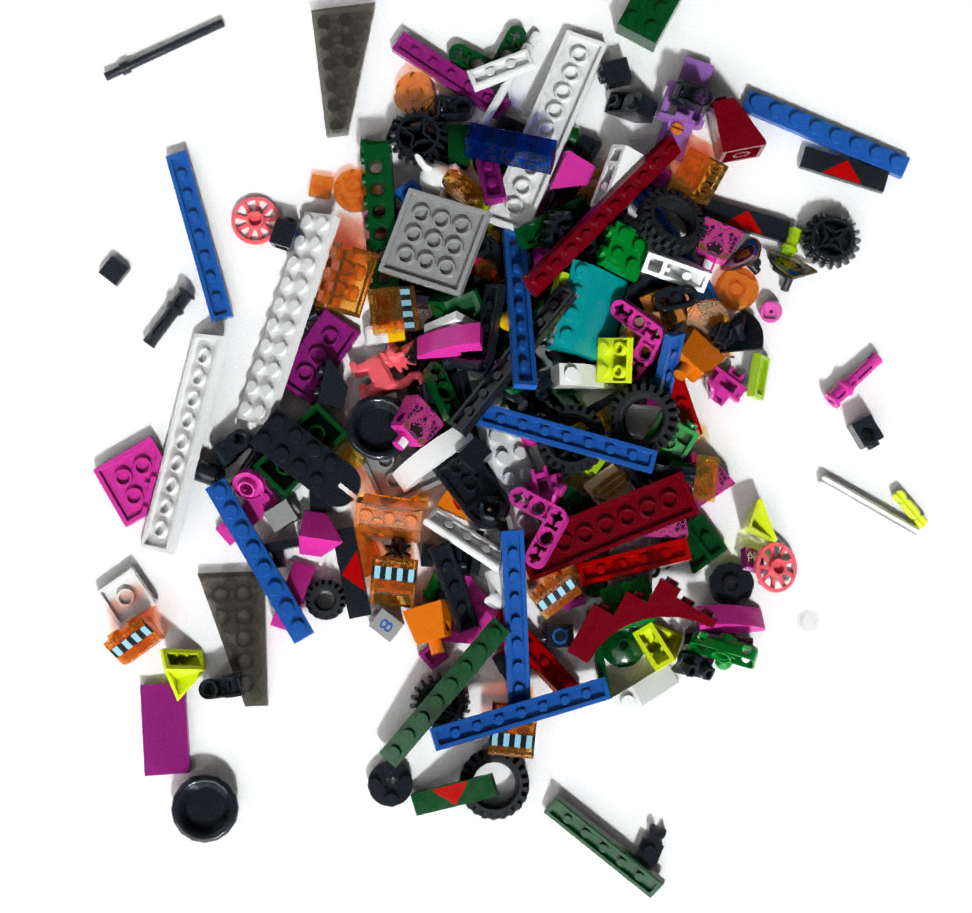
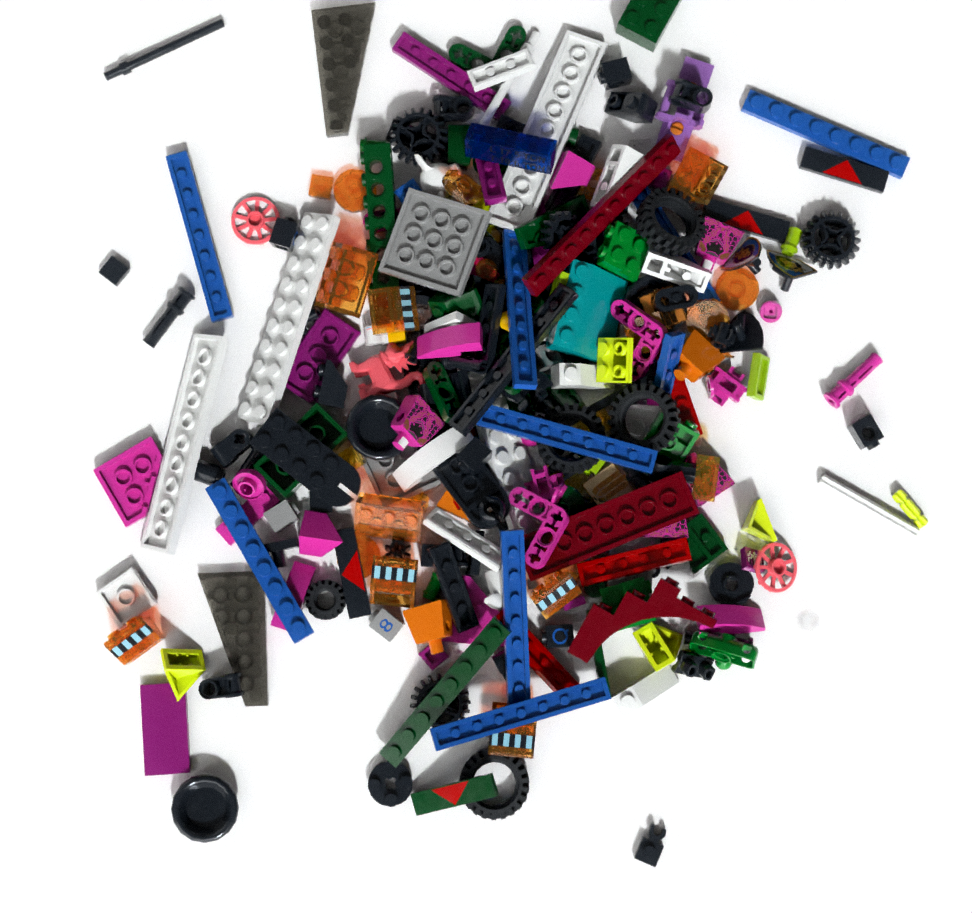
(415, 91): clear orange tile -> none
(604, 846): dark green tile -> none
(620, 657): dark green dish -> none
(733, 132): dark red slope -> none

